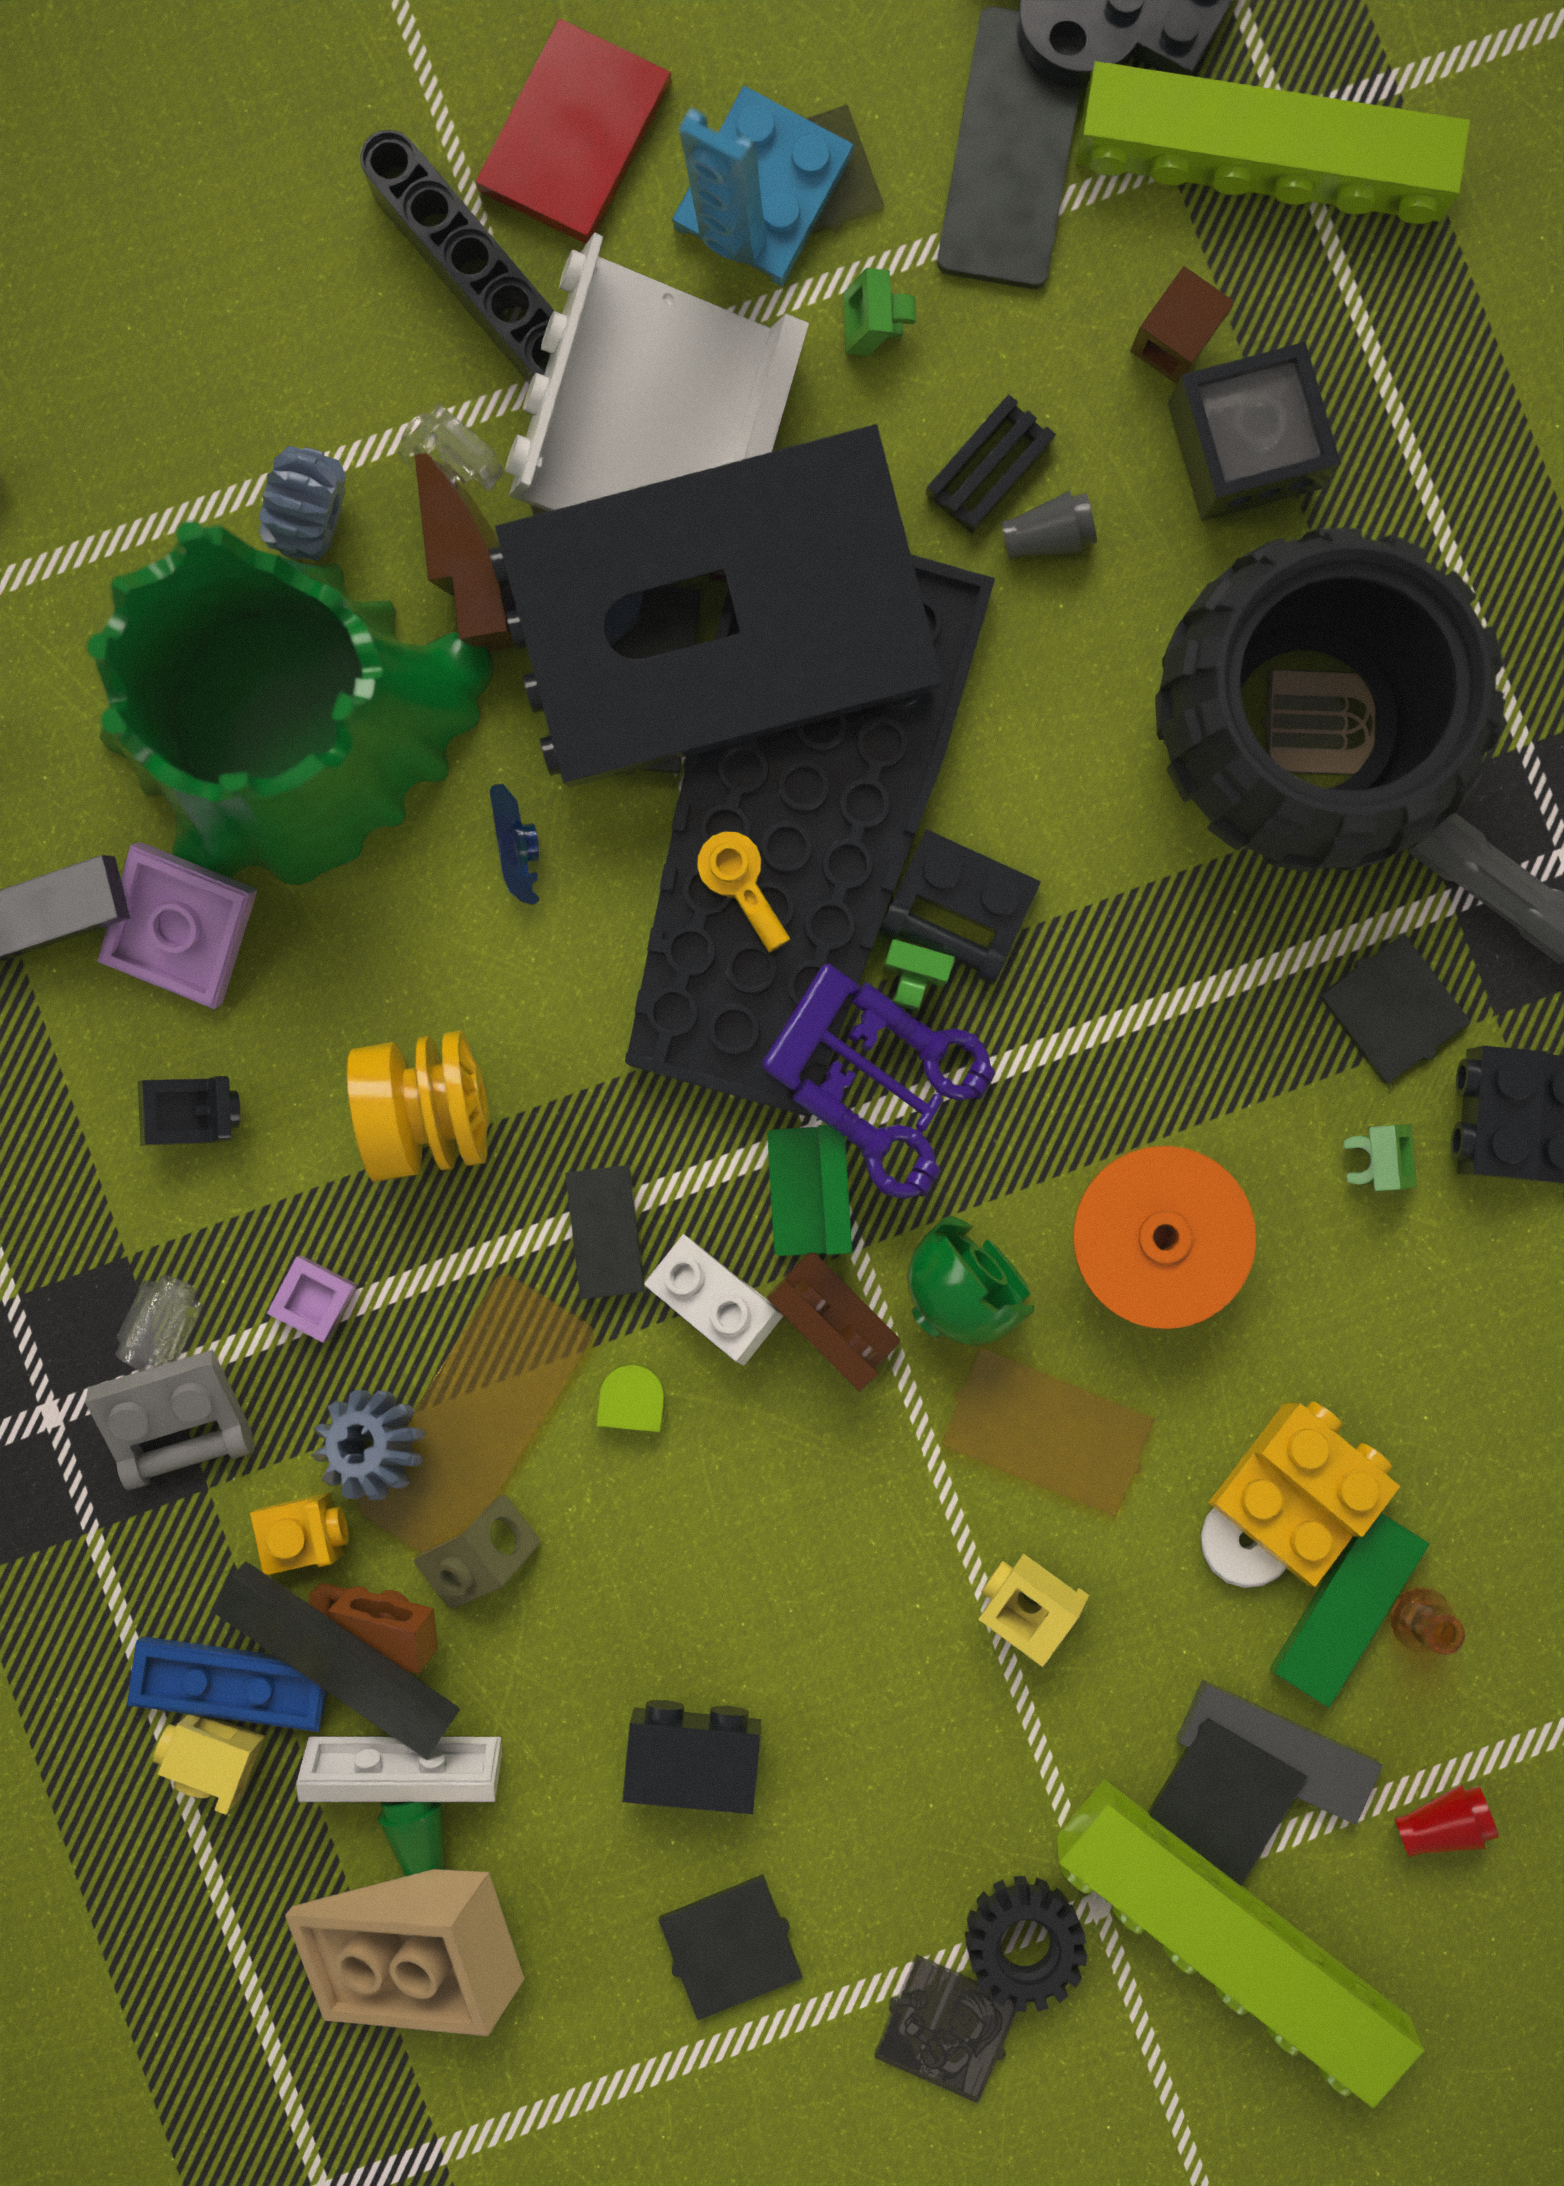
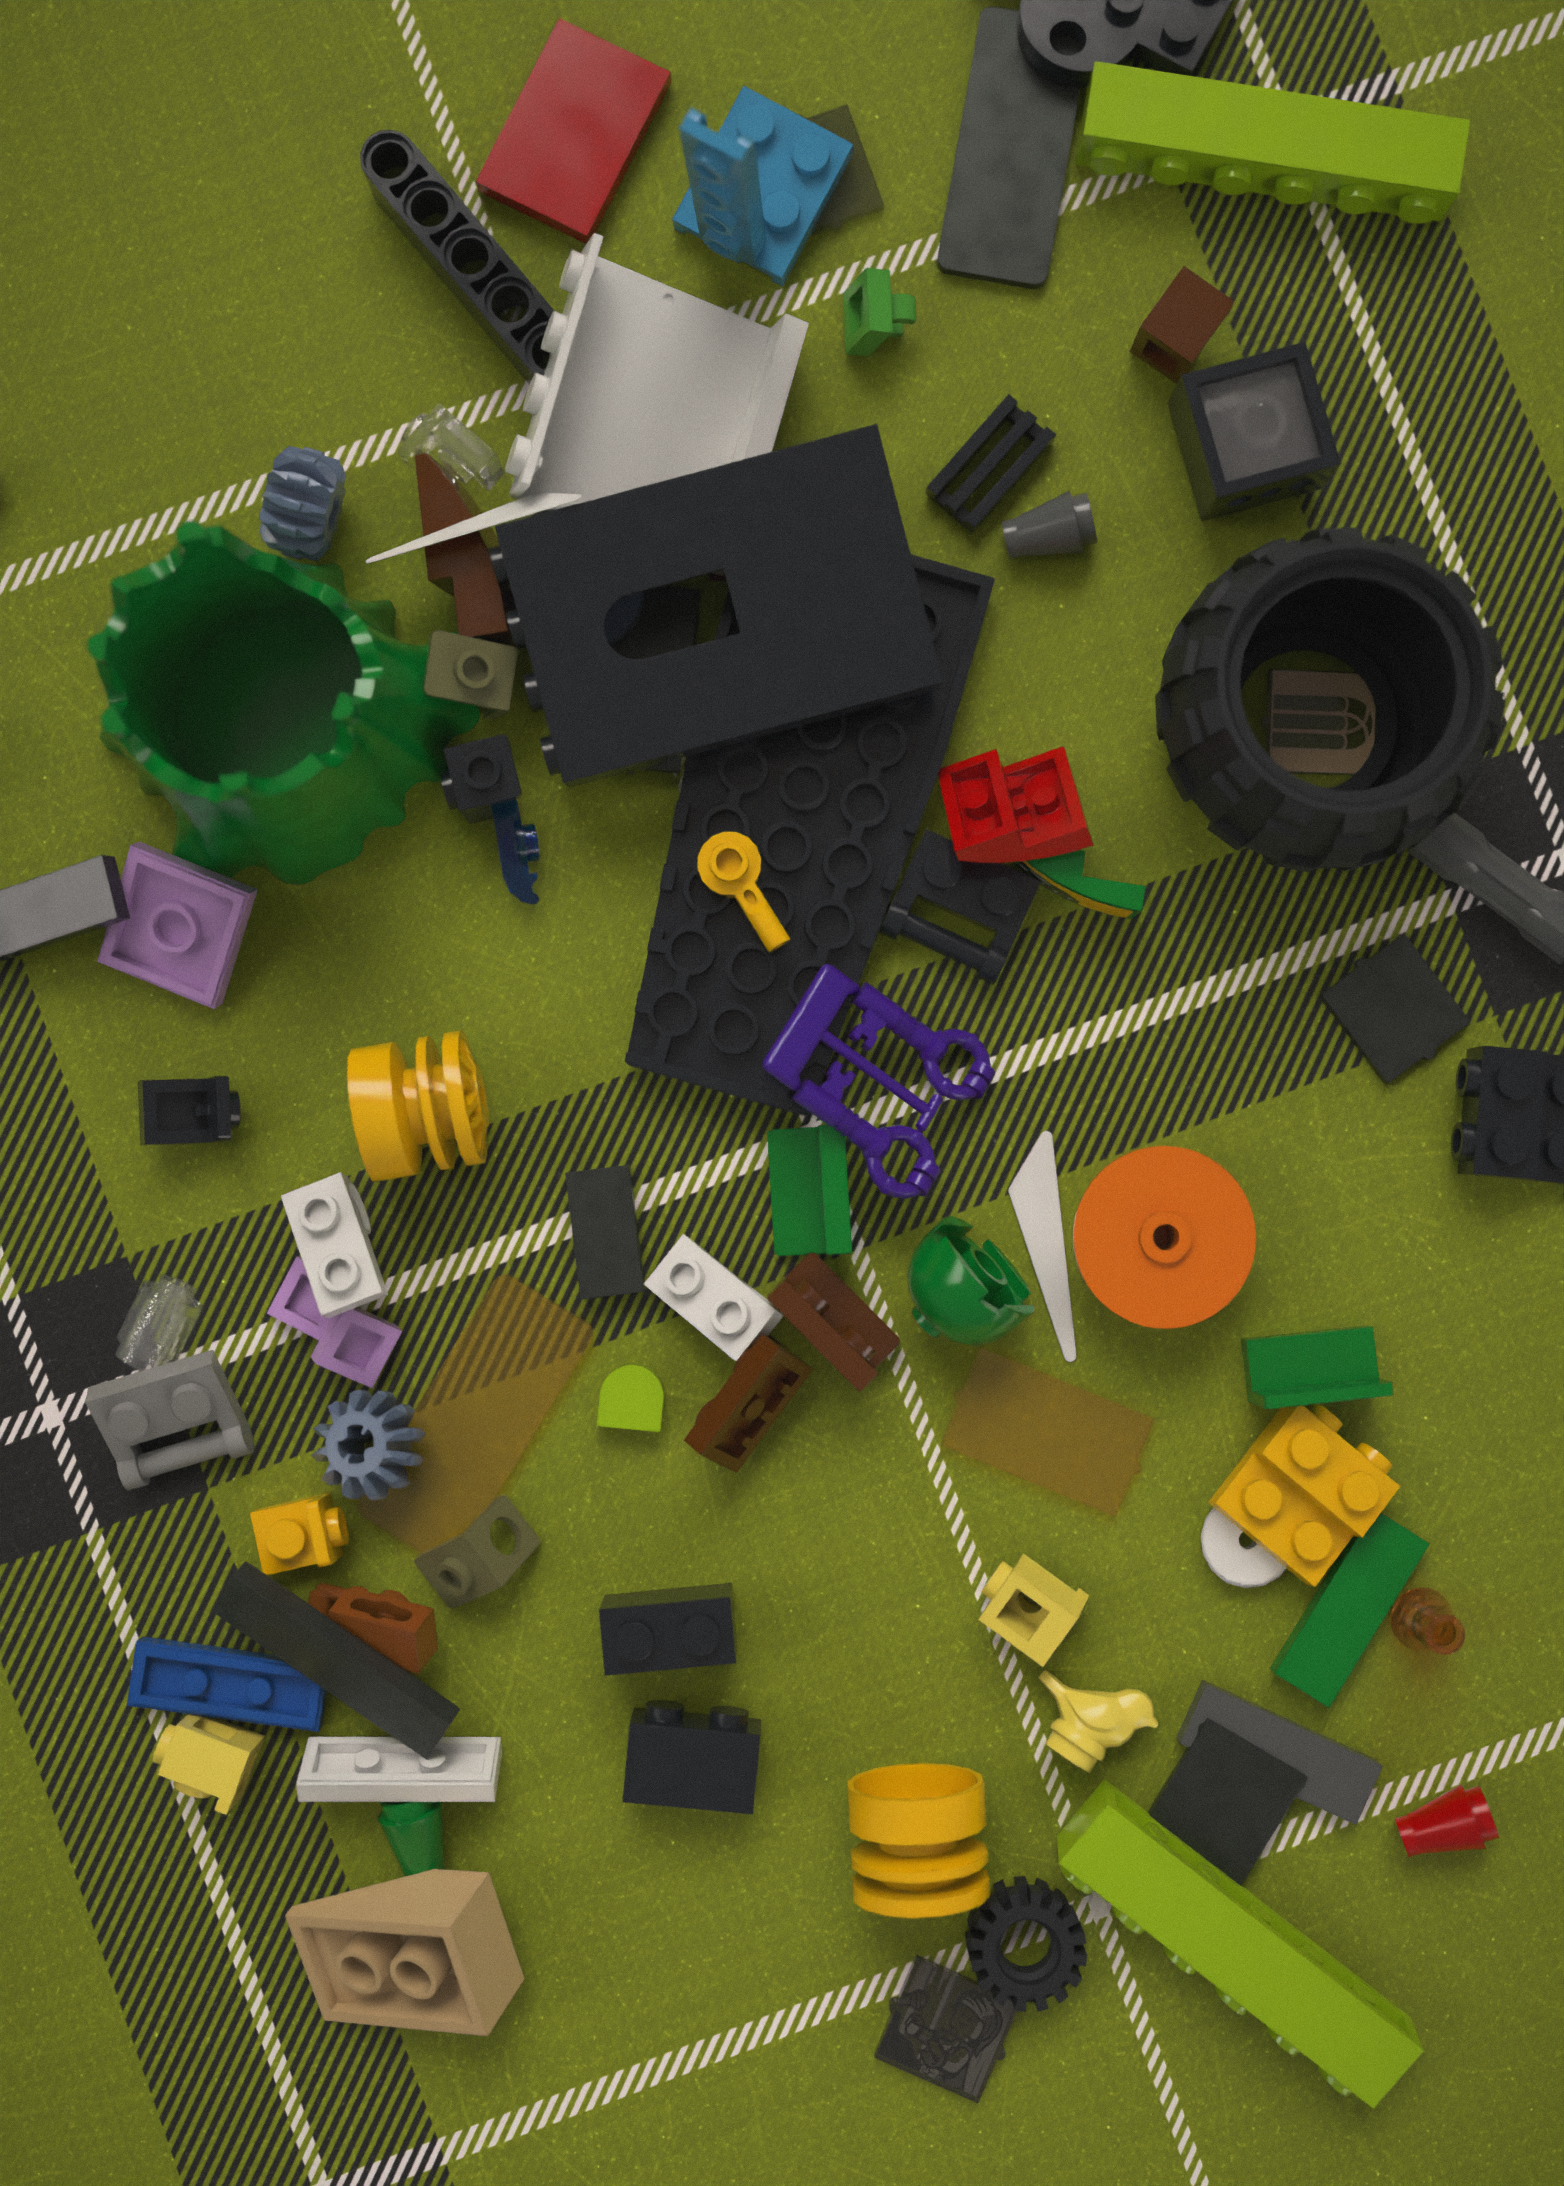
(335, 1244): none -> white plate
(356, 1345): none -> lavender tile
(470, 672): none -> olive bracket
(479, 777): none -> black bracket
(516, 509): none -> white sticker
(668, 1629): none -> black brick
(730, 1947): pearl dark grey piece -> none
(748, 1403): none -> reddish brown bracket
(916, 969): bright green tile -> none
(918, 1840): none -> yellow wheel
(1014, 809): none -> red slope
(1039, 1216): none -> white sticker
(1064, 877): none -> green slope
(1095, 1720): none -> light yellow animal
(1312, 1367): none -> green panel
(1391, 1157): bright green tile -> none

